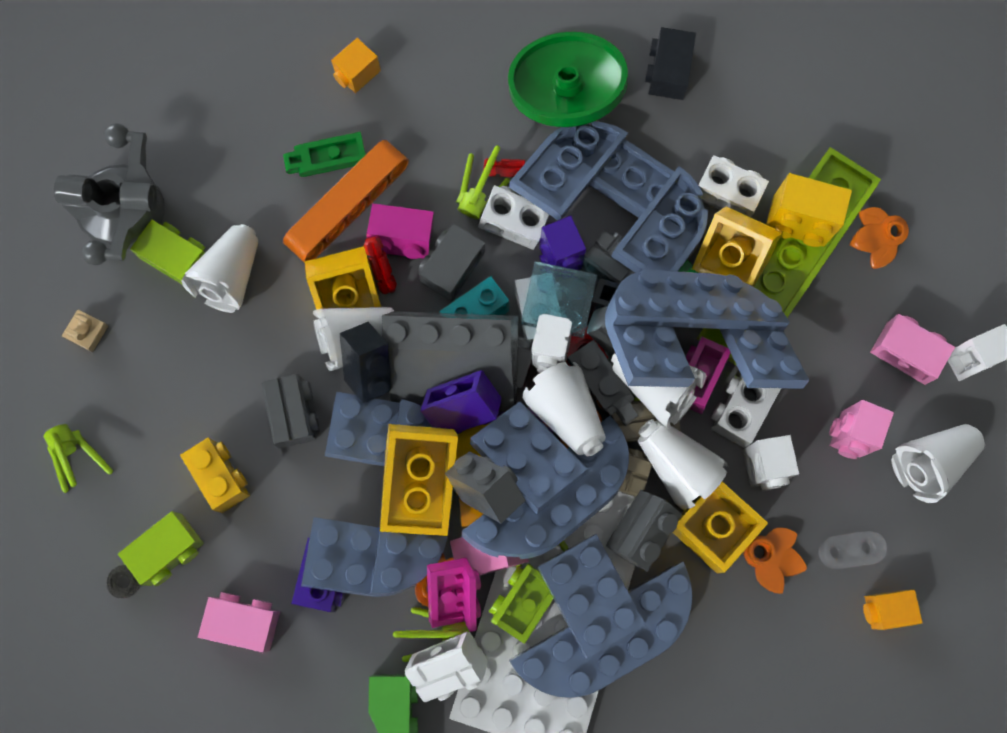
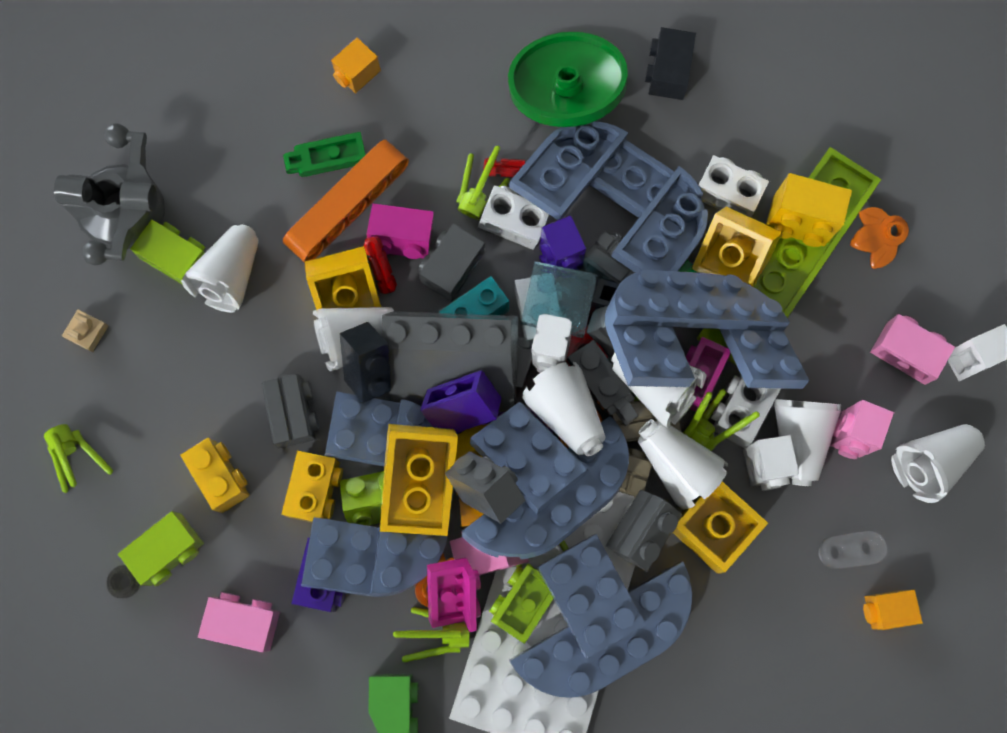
(312, 487): none -> yellow brick
(362, 498): none -> lime bracket
(447, 667): white brick -> none
(703, 431): none -> lime plant
(778, 559): orange plate -> none
(811, 434): none -> white cone

